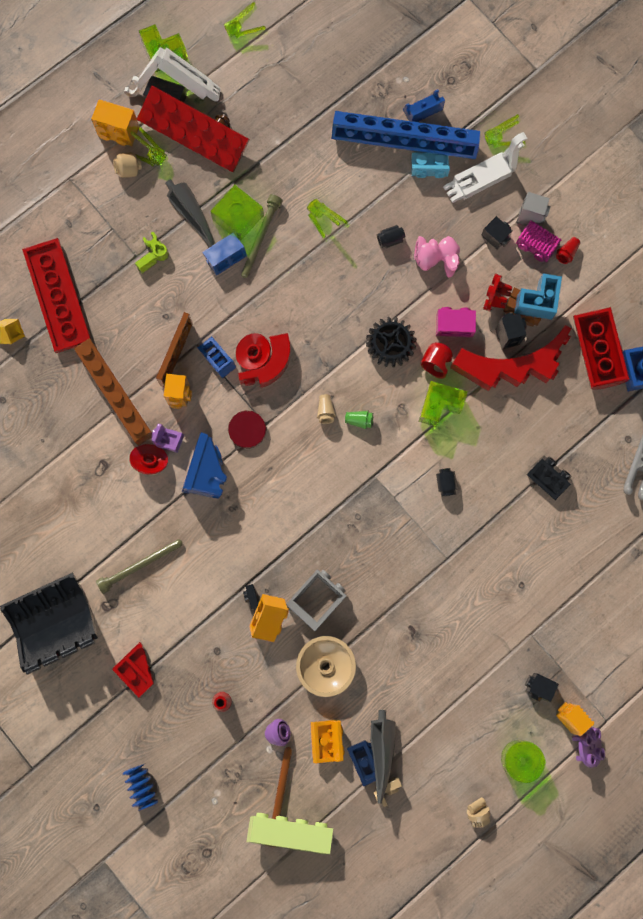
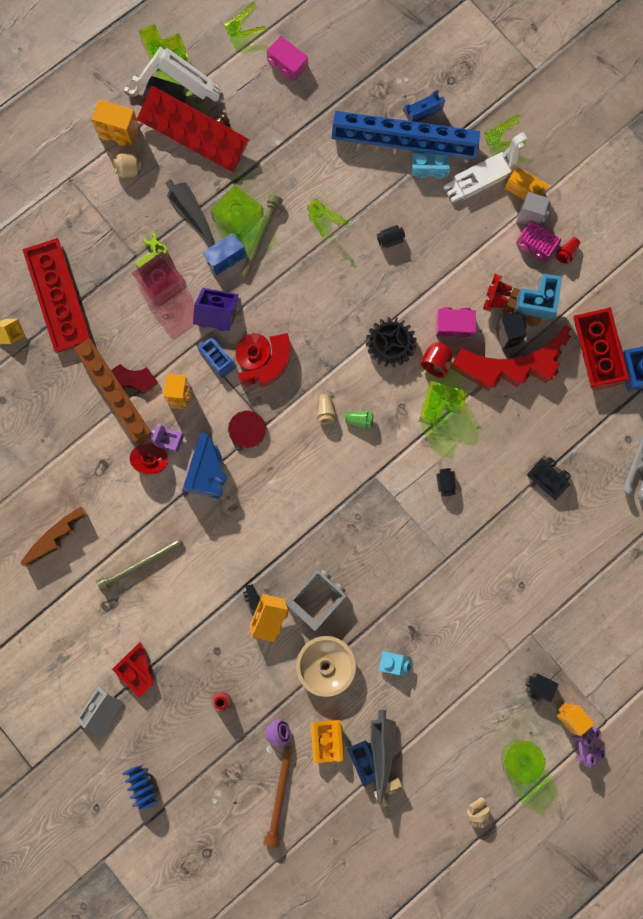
(49, 541): none -> dark orange slope
(50, 623): black hinge -> none
(99, 711): none -> light grey panel
(141, 379): none -> dark red tile
(155, 154): clear neon green plant -> none
(159, 279): none -> clear pink brick
(175, 348): dark orange piece -> none
(215, 309): none -> dark purple slope
(287, 58): none -> dark pink brick
(290, 835): yellowish green brick -> none
(395, 664): none -> medium azure bracket
(431, 253): bright pink animal -> none
(497, 233): black brick -> none
(522, 182): none -> light orange brick

